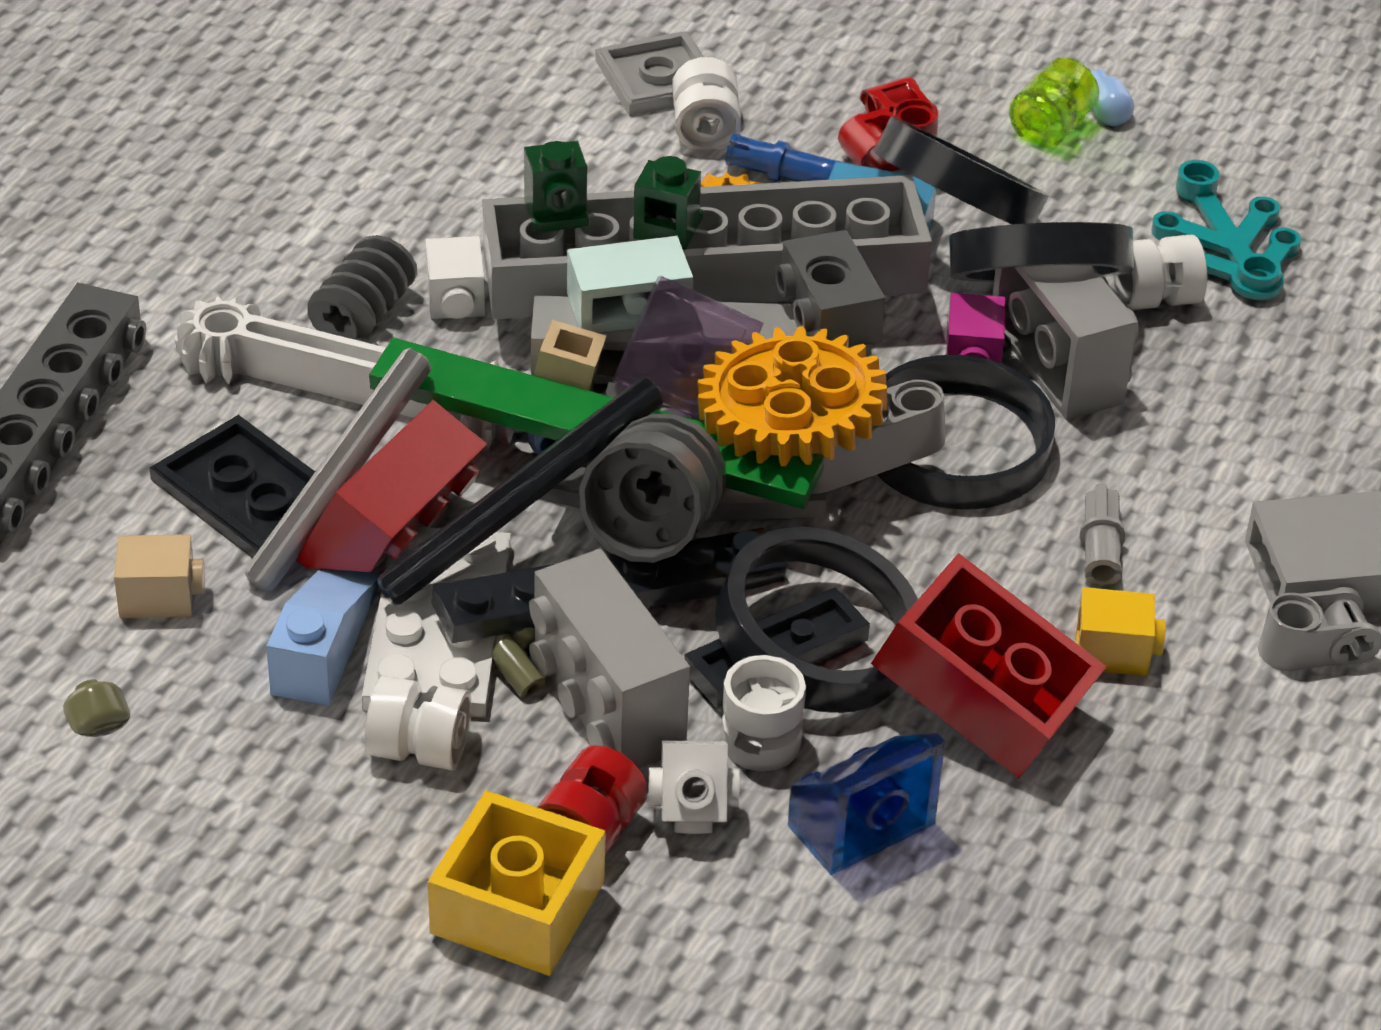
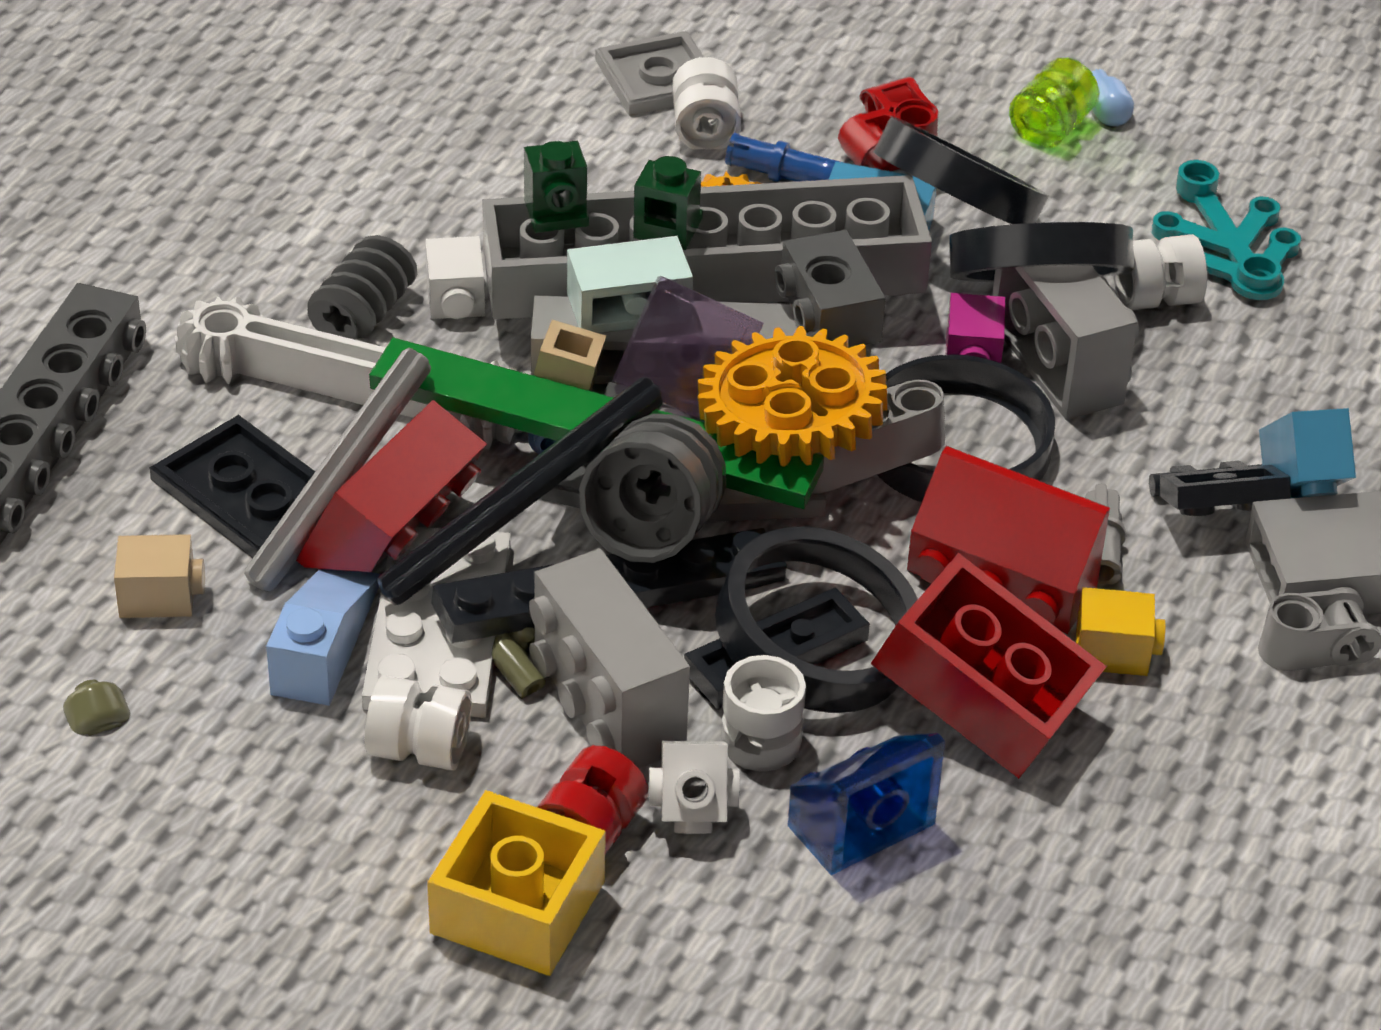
(1012, 528): none -> red slope
(1232, 483): none -> black plate
(1311, 449): none -> dark azure brick

